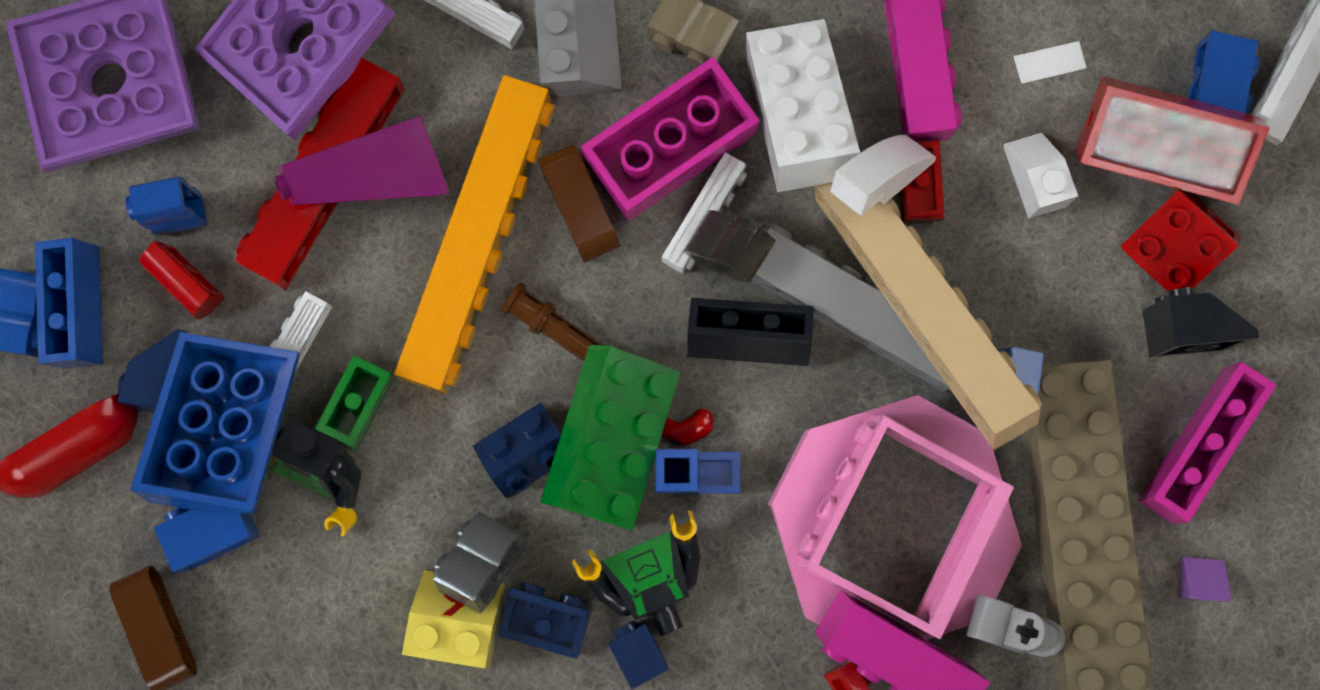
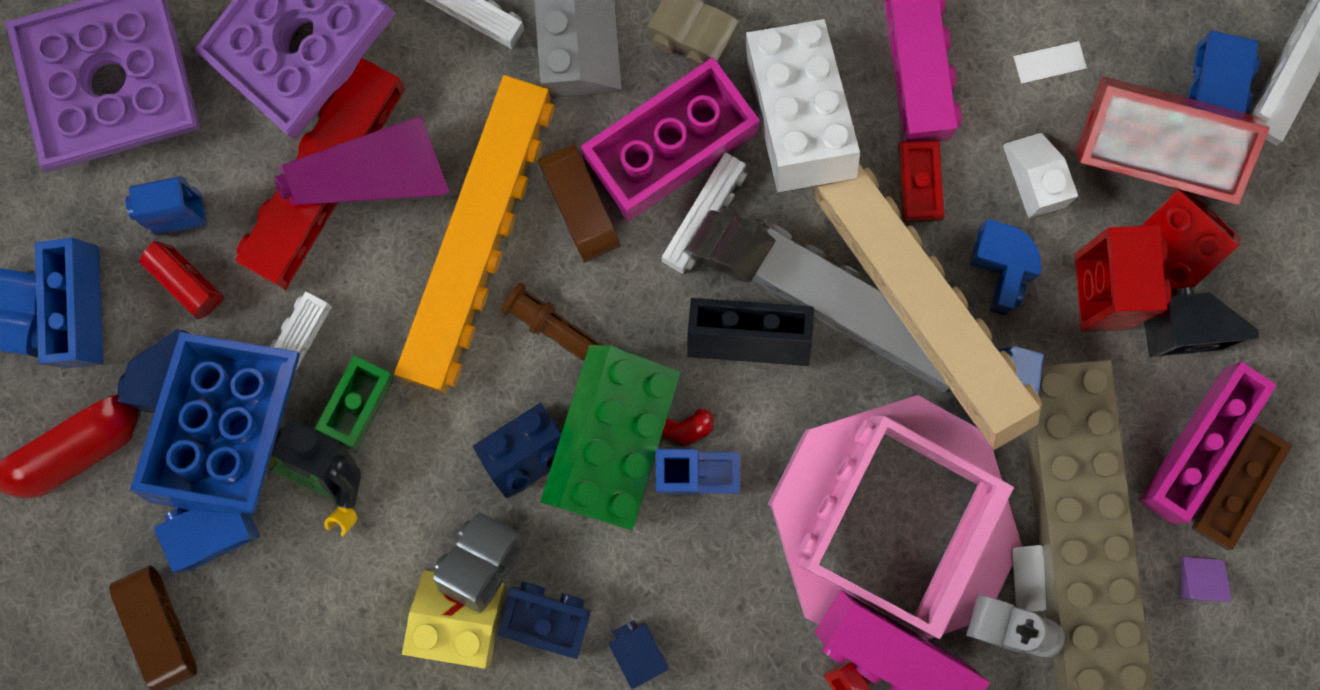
(648, 576): torso -> none
(880, 172): white slope -> none
(1011, 254): none -> blue brick
(1029, 578): none -> white sticker
(1121, 278): none -> red brick
(1241, 487): none -> reddish brown plate

